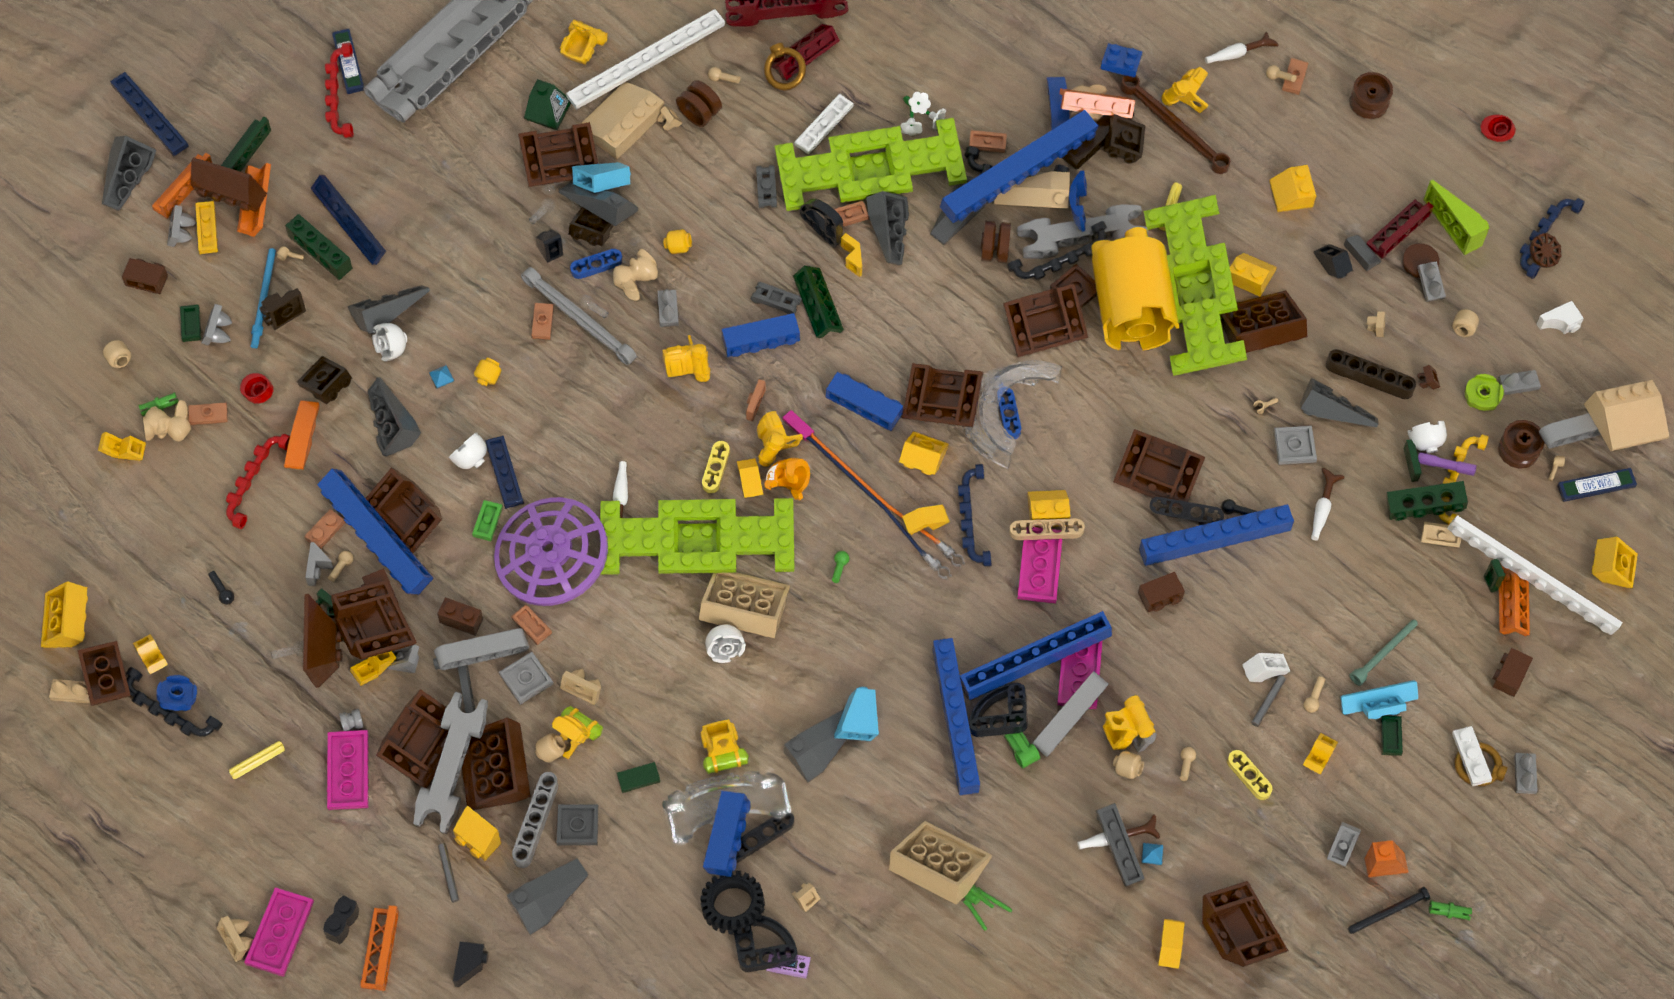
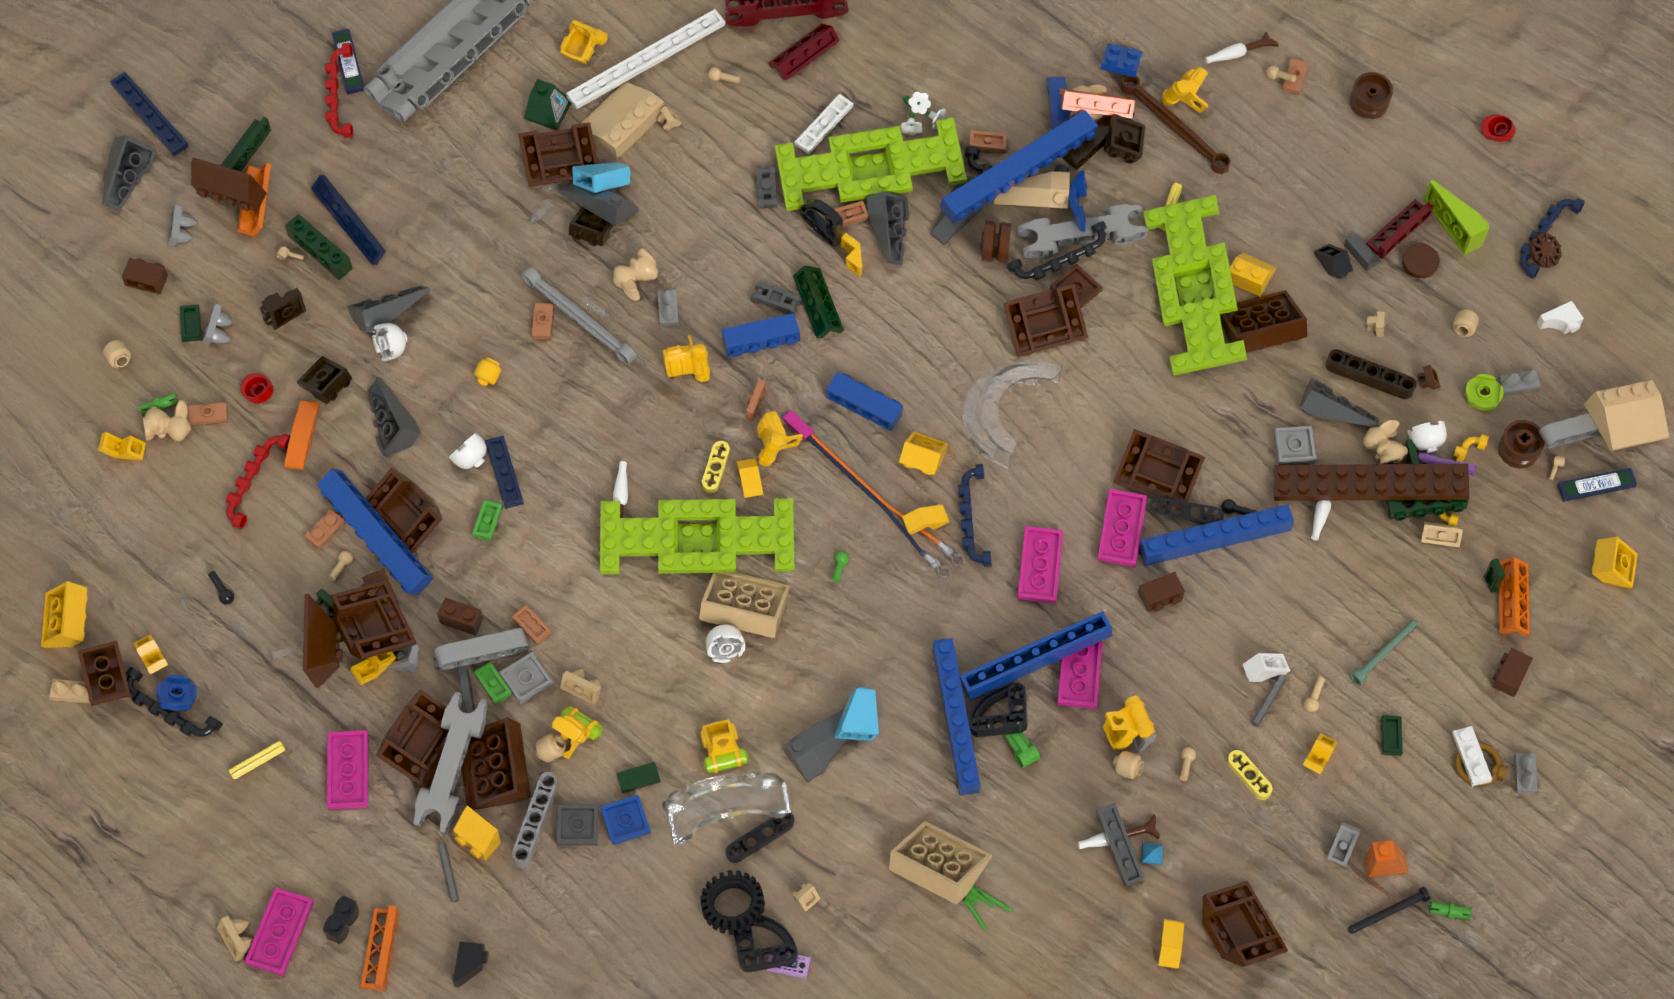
(177, 190): orange fence -> none
(206, 227): yellow plate -> none
(257, 328): dark azure bar -> none
(316, 560): light grey slope -> none
(351, 720): light grey wheel -> none
(441, 376): dark azure slope -> none
(492, 683): none -> bright green plate
(544, 896): dark grey wedge -> none
(550, 245): black slope -> none
(556, 557): medium lavender dish -> none
(581, 263): blue beam -> none
(625, 820): none -> blue plate
(678, 241): yellow head -> none
(699, 103): reddish brown wheel -> none
(726, 833): blue brick -> none
(777, 51): pearl gold piece -> none
(789, 473): light orange piece -> none
(942, 395): reddish brown slope -> none
(1007, 420): blue beam -> none
(1046, 525): tan beam -> none
(1048, 505): yellow slope -> none
(1070, 714): light grey beam -> none
(1122, 528): none -> dark pink plate
(1134, 290): yellow brick -> none
(1264, 405): tan hand -> none
(1293, 189): yellow slope -> none
(1371, 482): none -> reddish brown plate
(1380, 700): medium azure bracket -> none
(1387, 450): none -> tan animal
(1431, 281): light grey tile -> none
(1534, 575): white plate -> none

